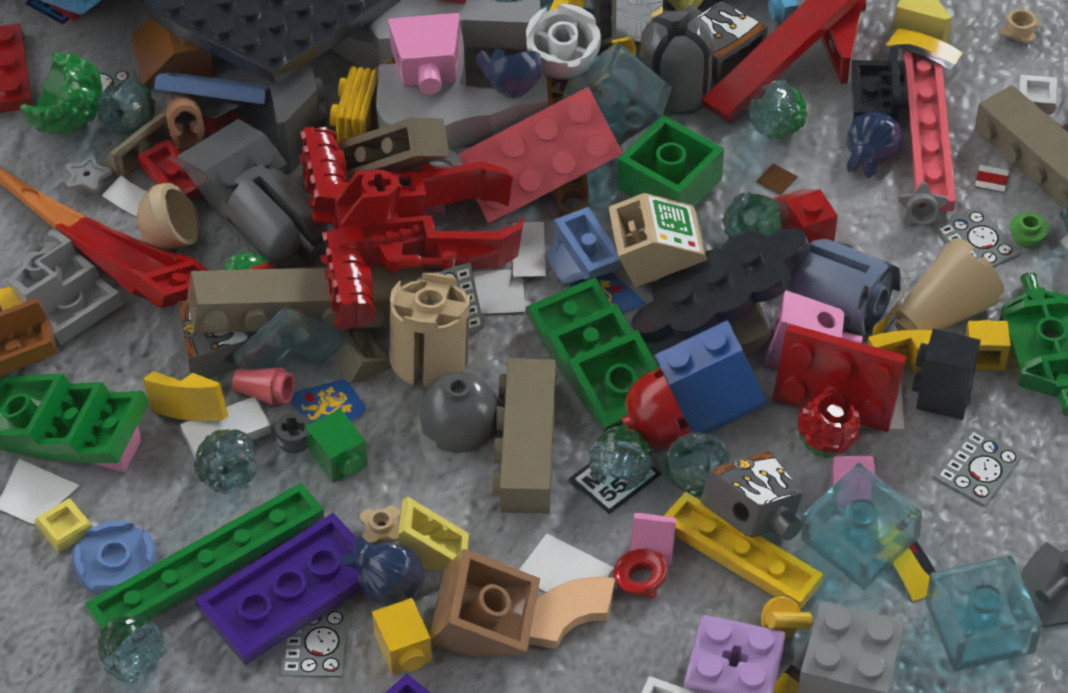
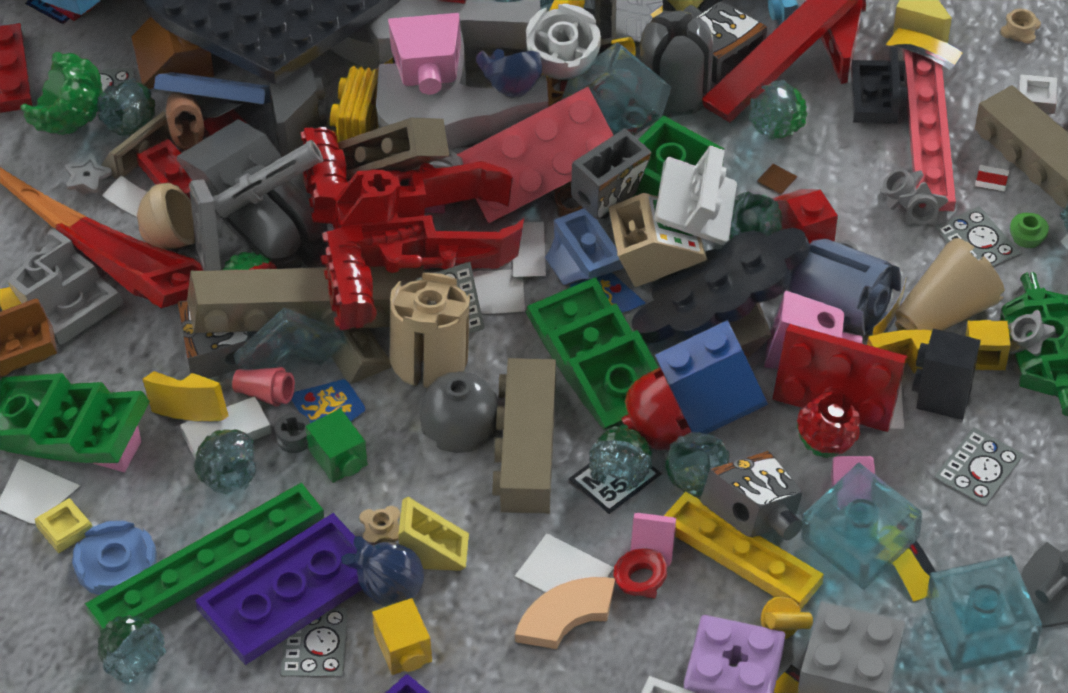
(206, 225): none -> light grey plate
(232, 200): none -> light grey pin
(484, 607): medium nougat slope -> none
(609, 173): none -> dark grey torso
(697, 197): none -> white bracket
(871, 139): dark blue piece -> none
(900, 183): none -> light grey plate
(1025, 325): none -> light grey plate

